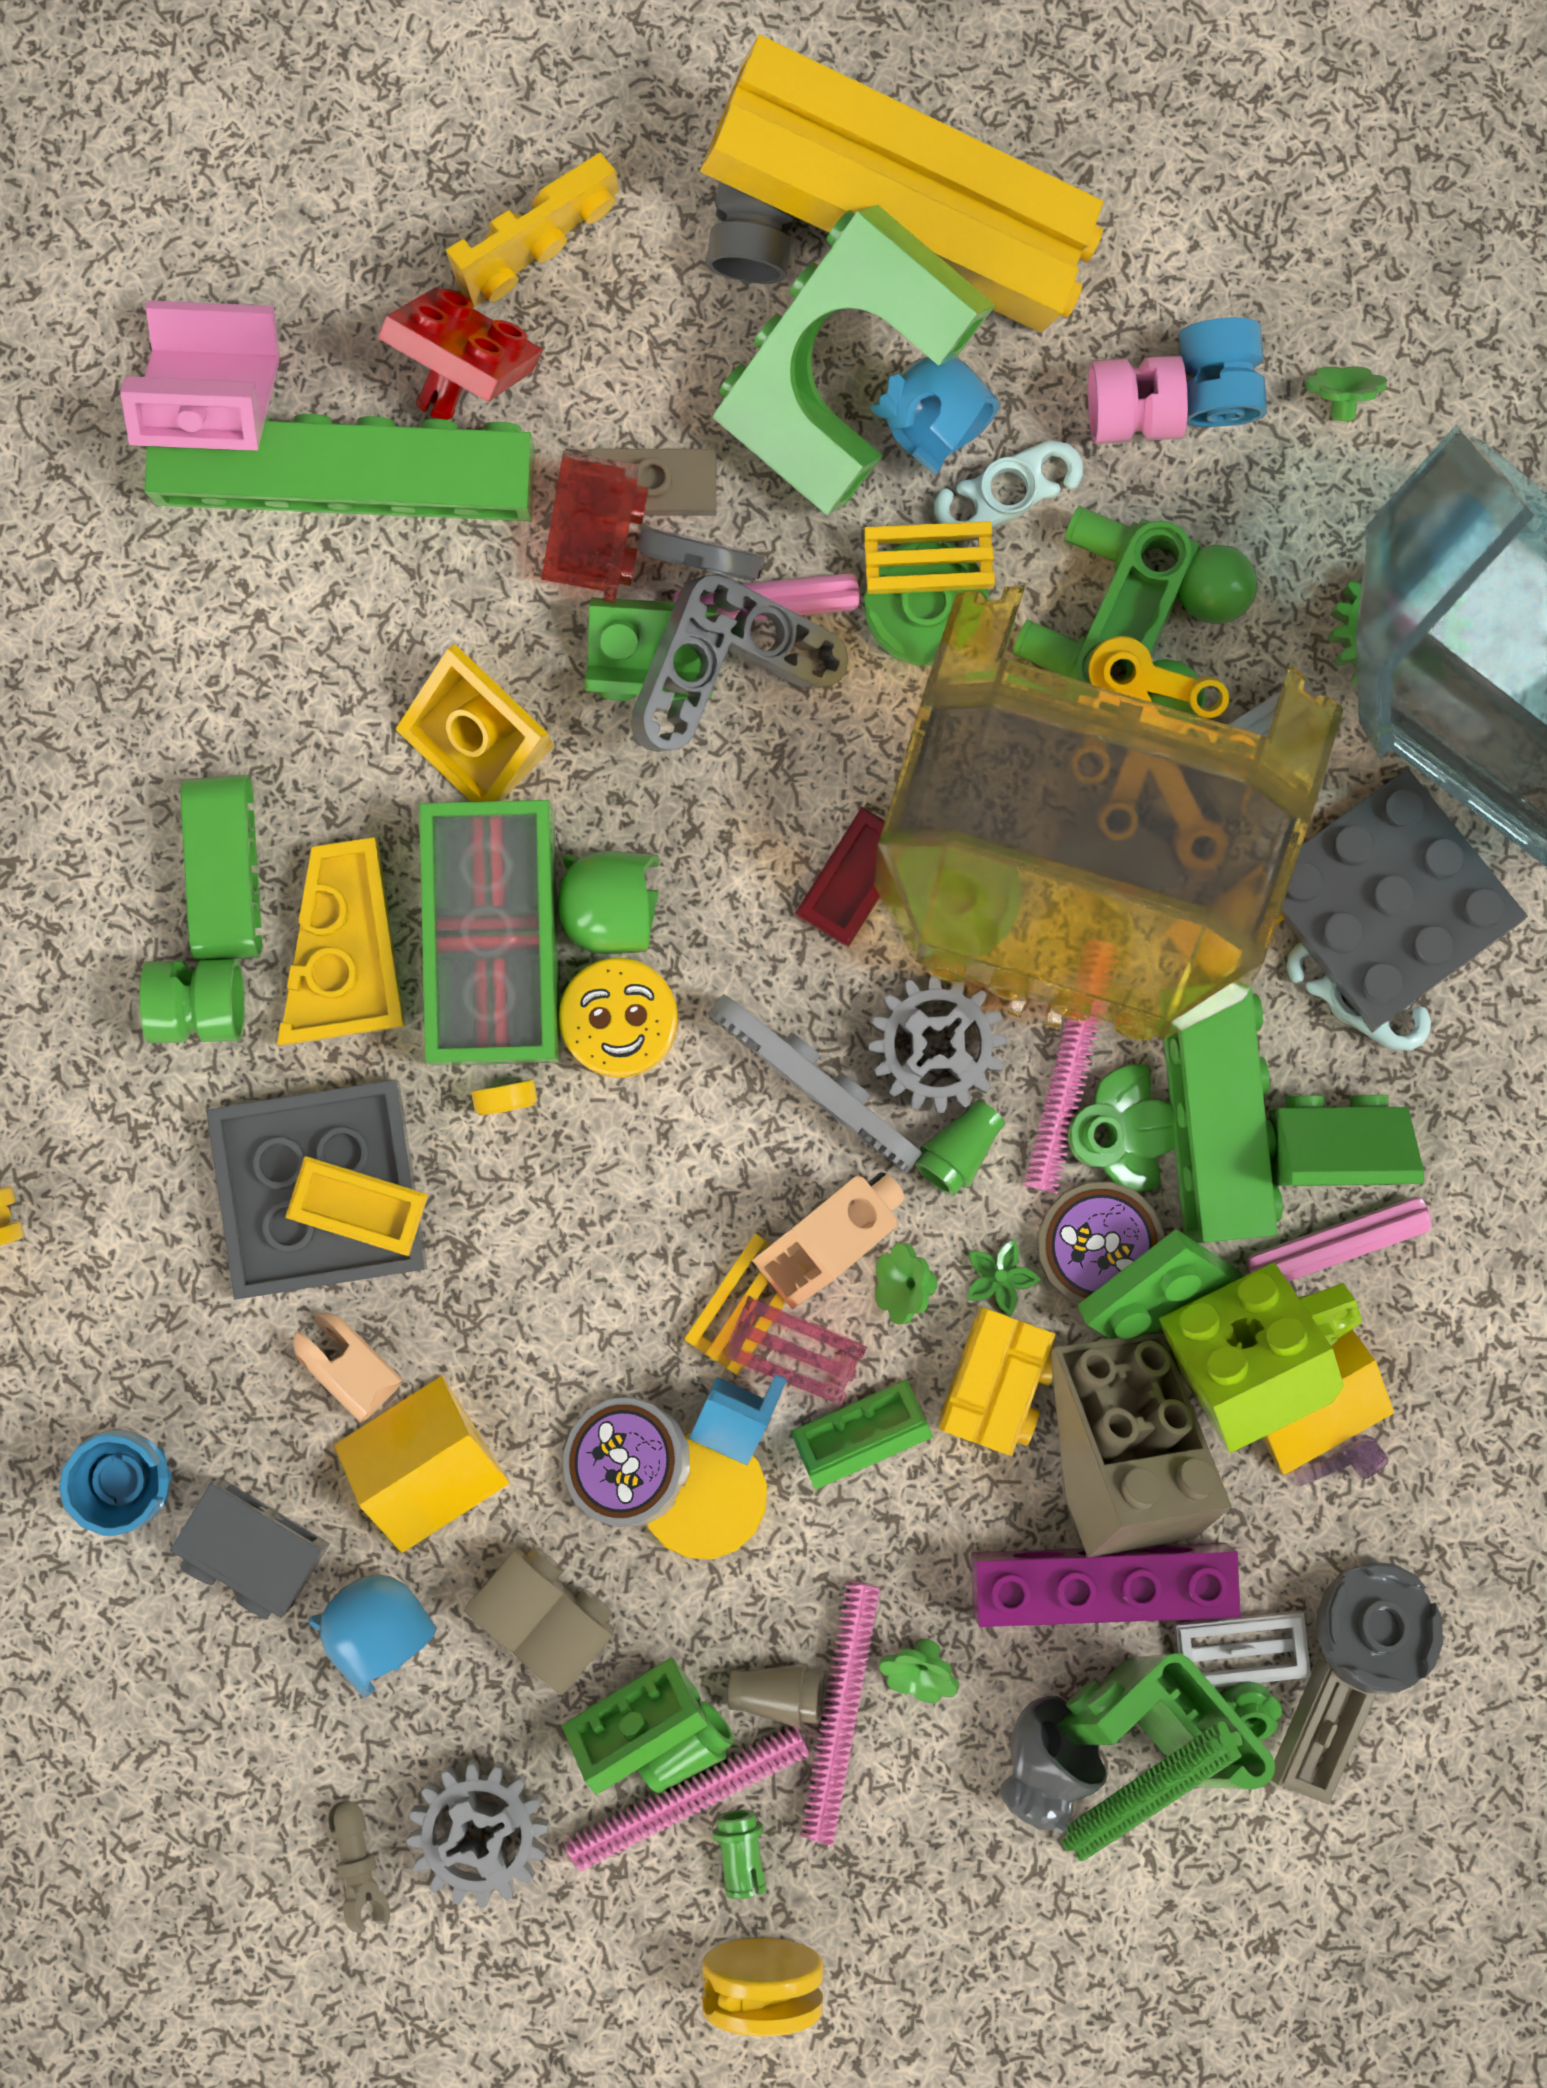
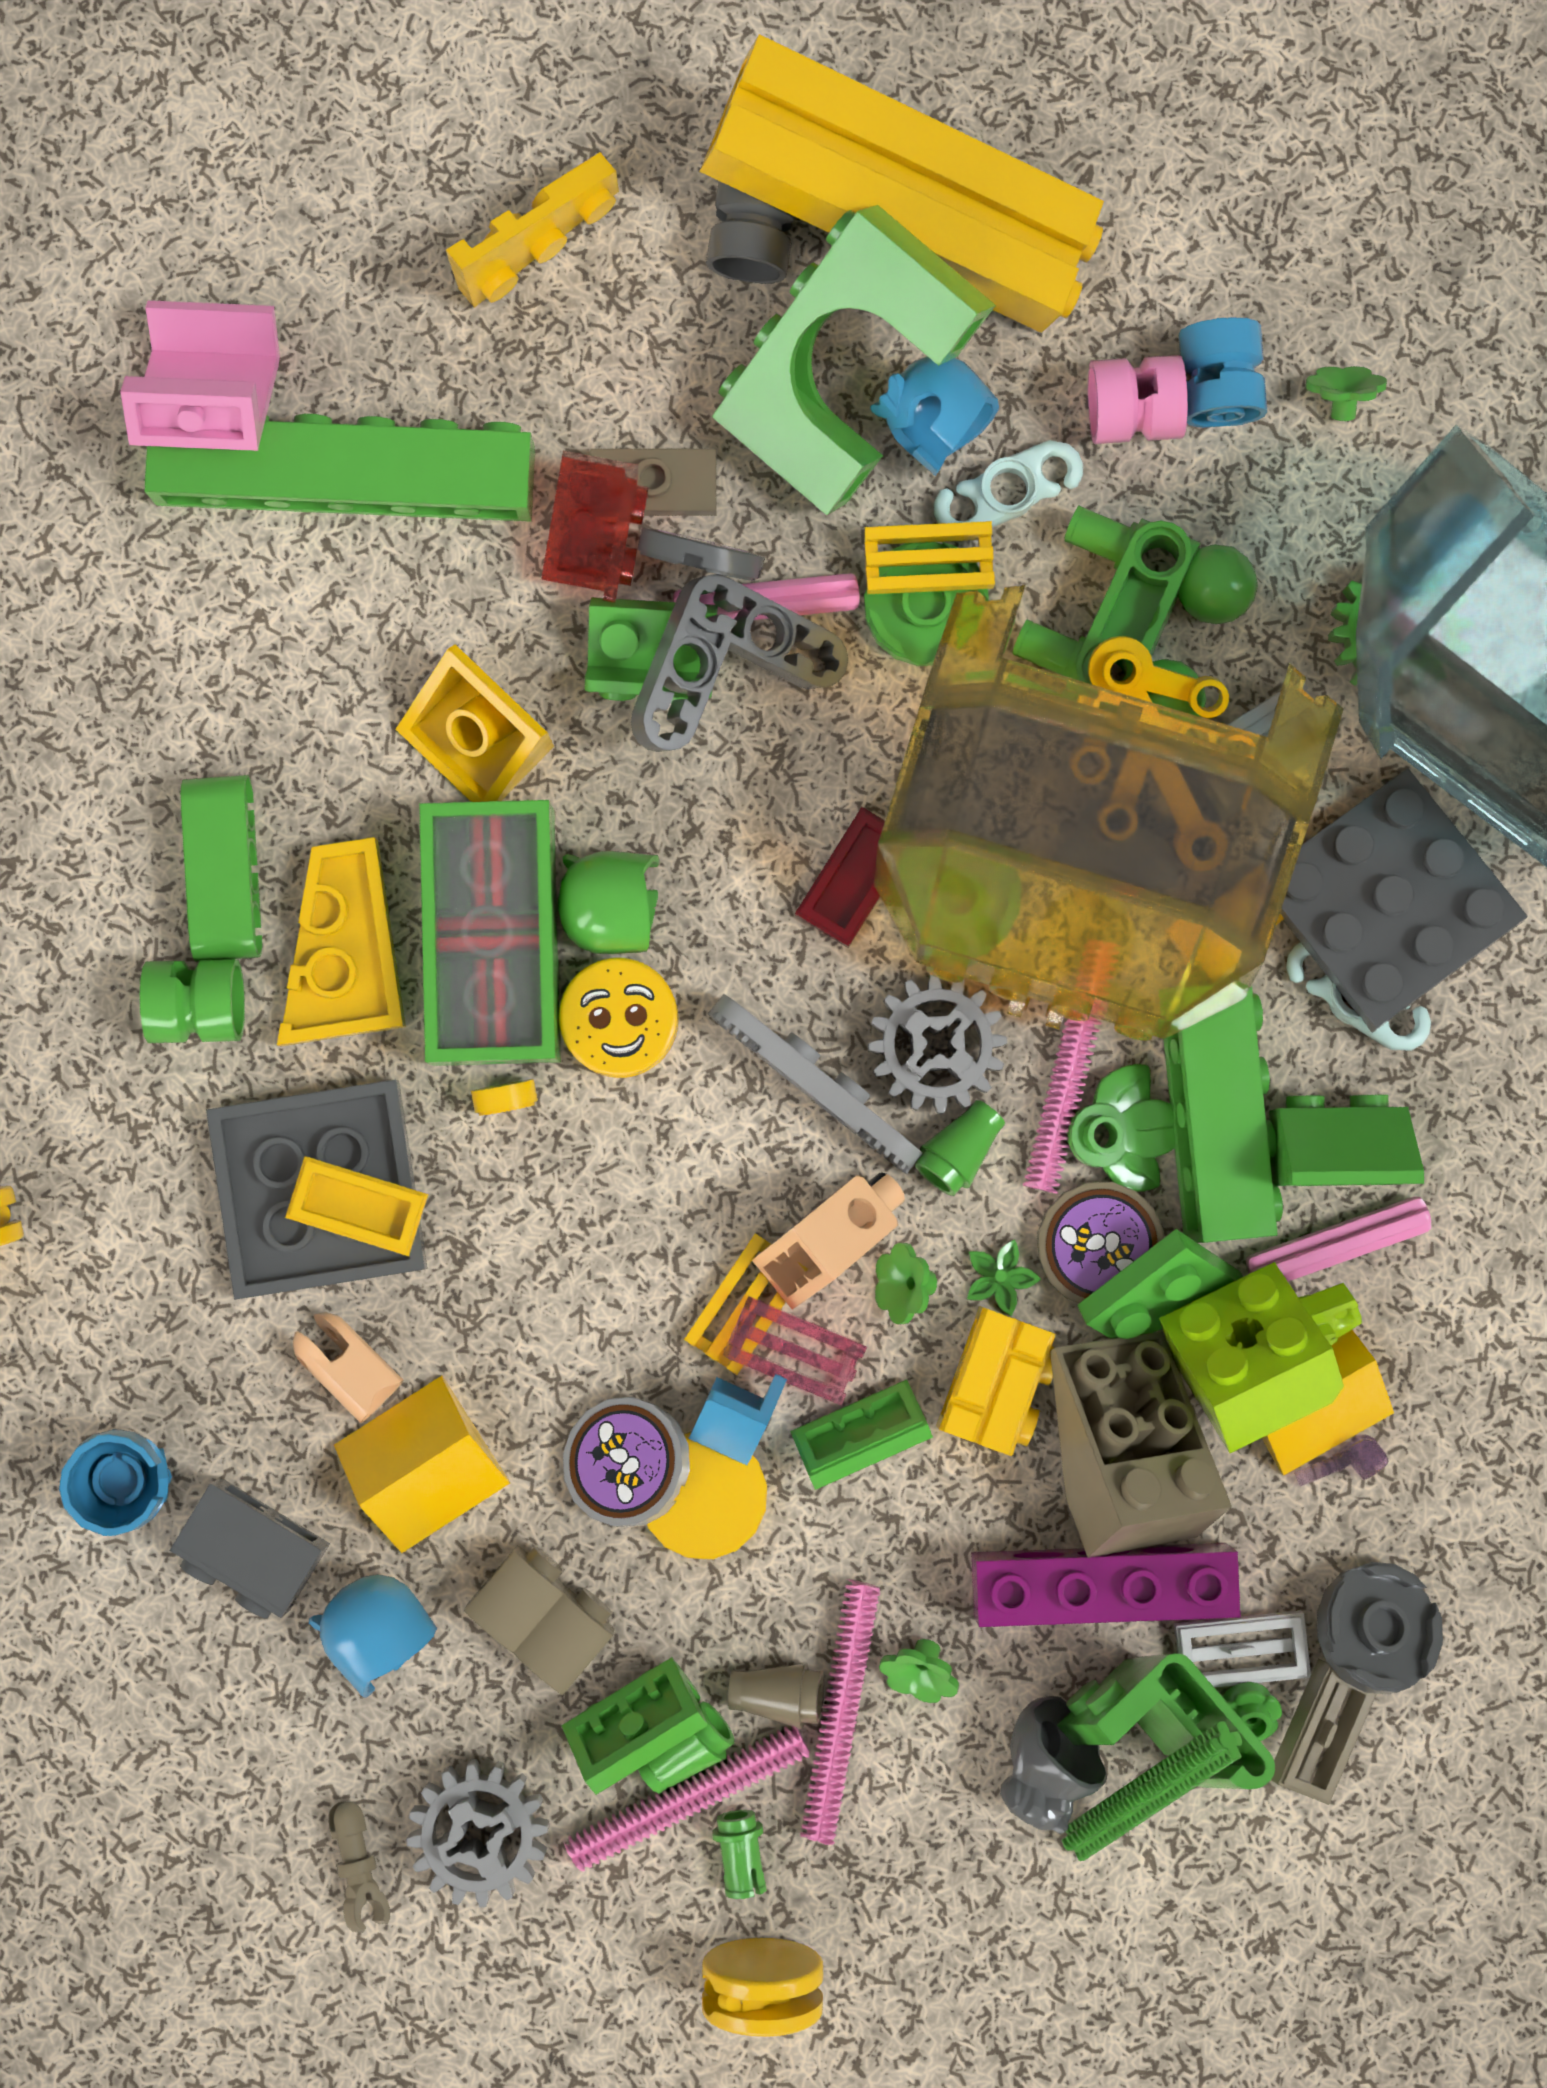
(459, 348): red plate -> none

